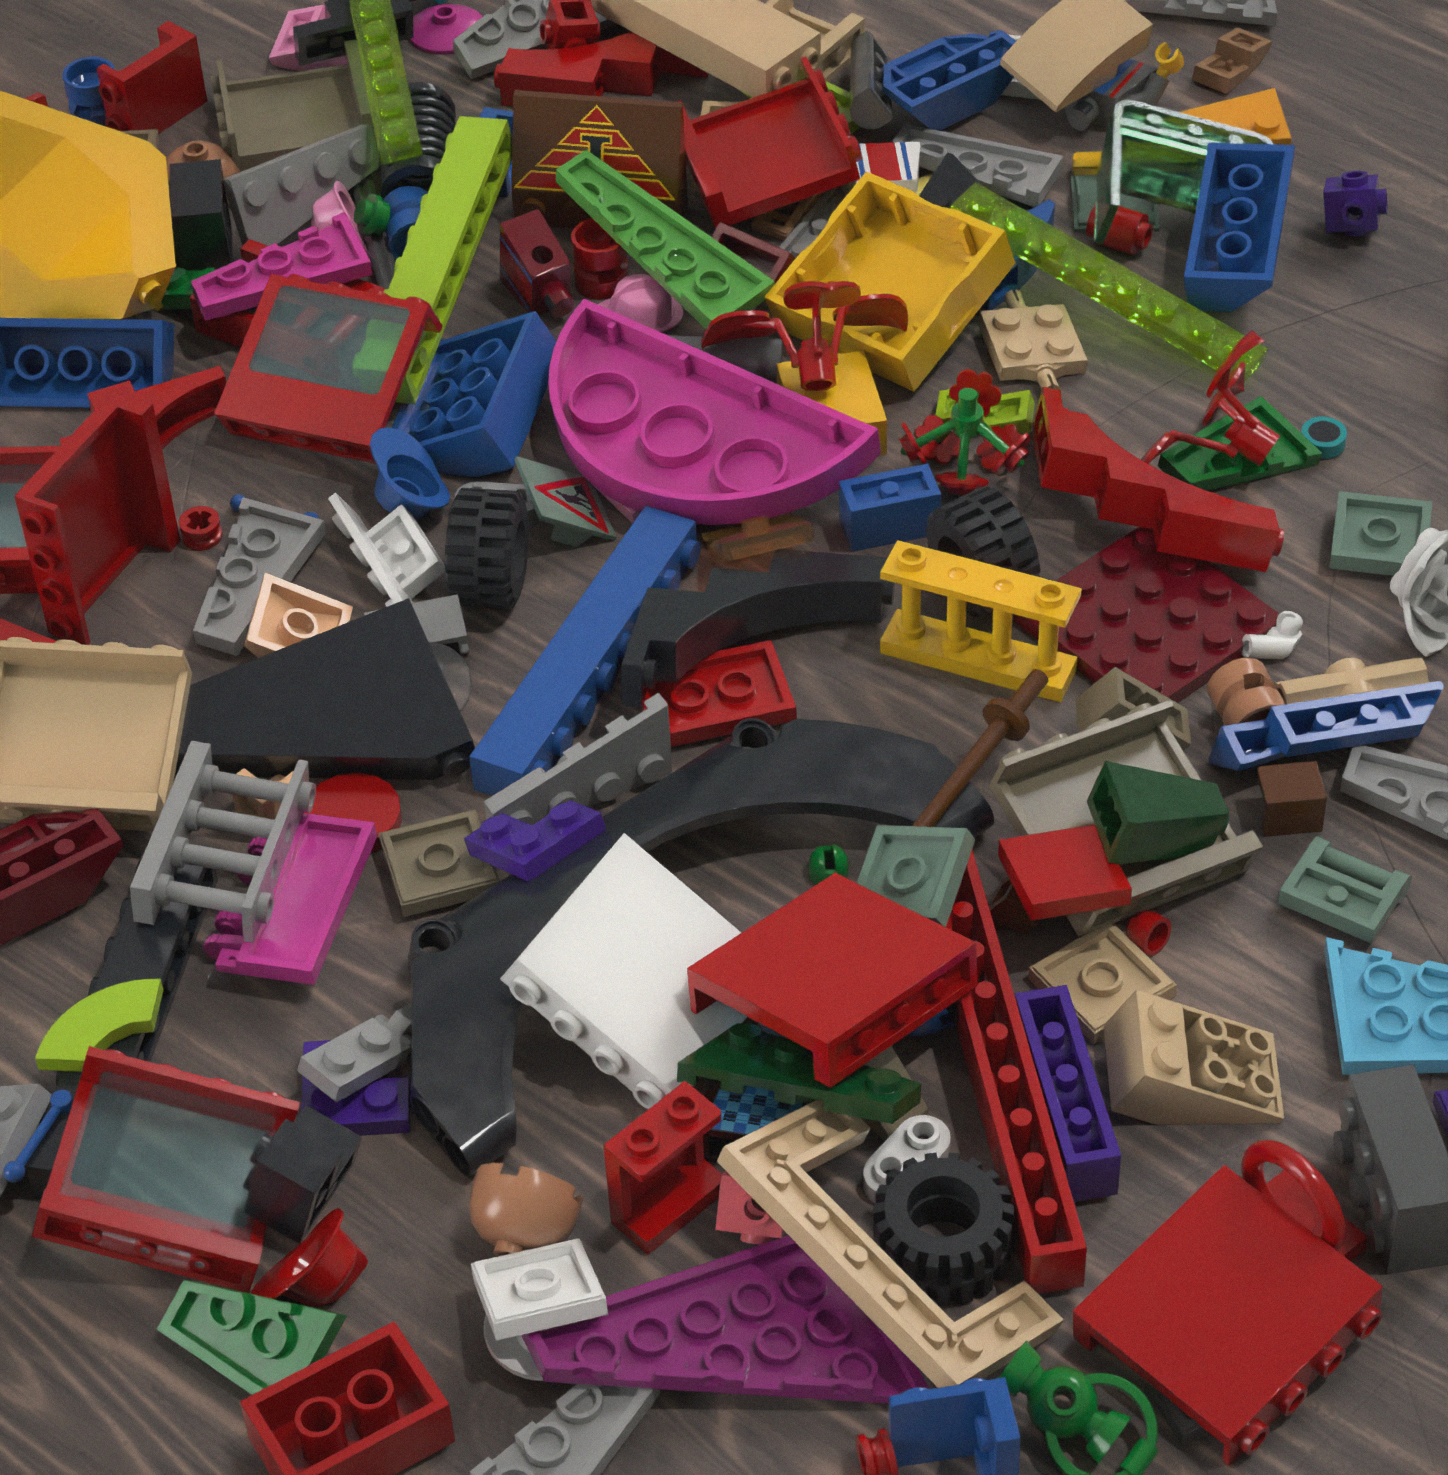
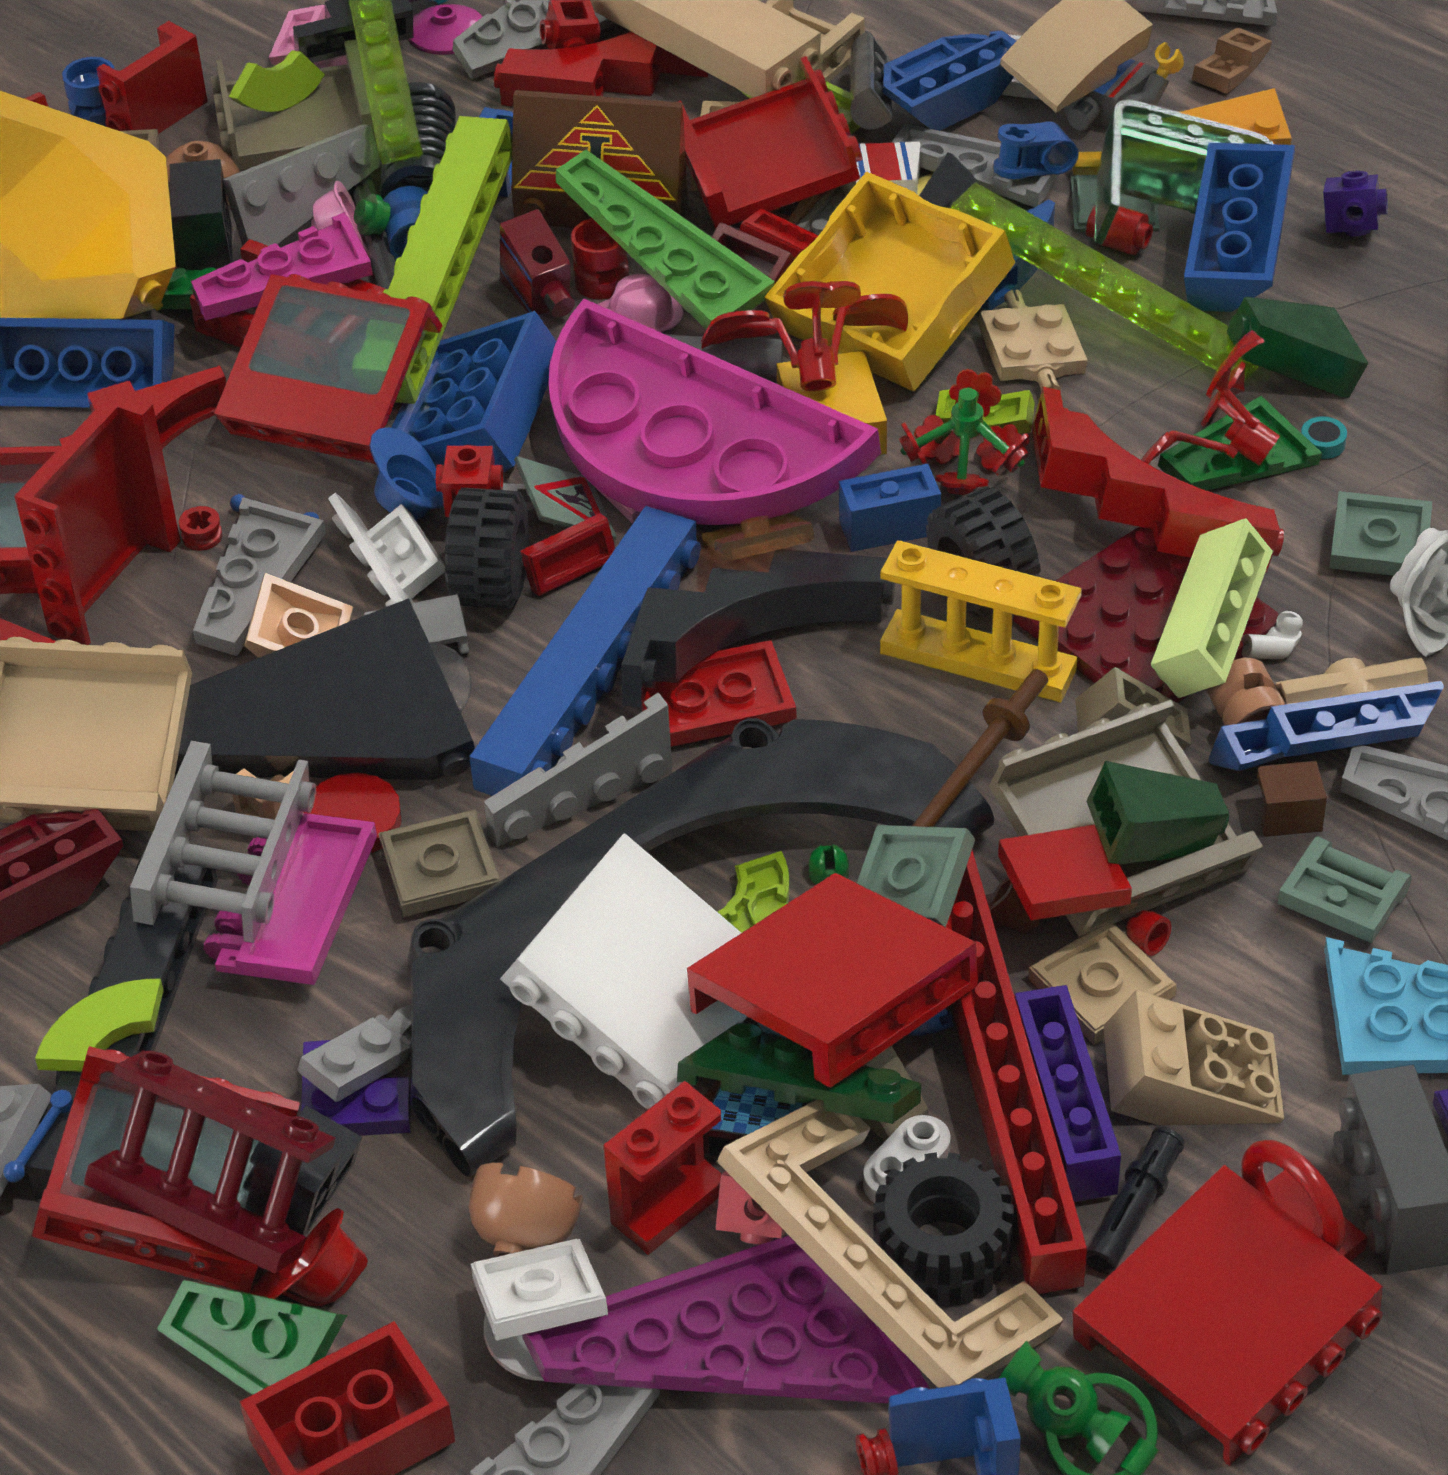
(173, 1196): none -> dark red fence
(277, 86): none -> lime tile
(467, 468): none -> red brick
(534, 848): dark purple plate -> none
(568, 554): none -> red tile
(759, 891): none -> lime tile
(777, 232): none -> red plate
(1034, 150): none -> blue piece
(1144, 1182): none -> black pin
(1211, 608): none -> yellowish green brick
(1300, 343): none -> dark green slope

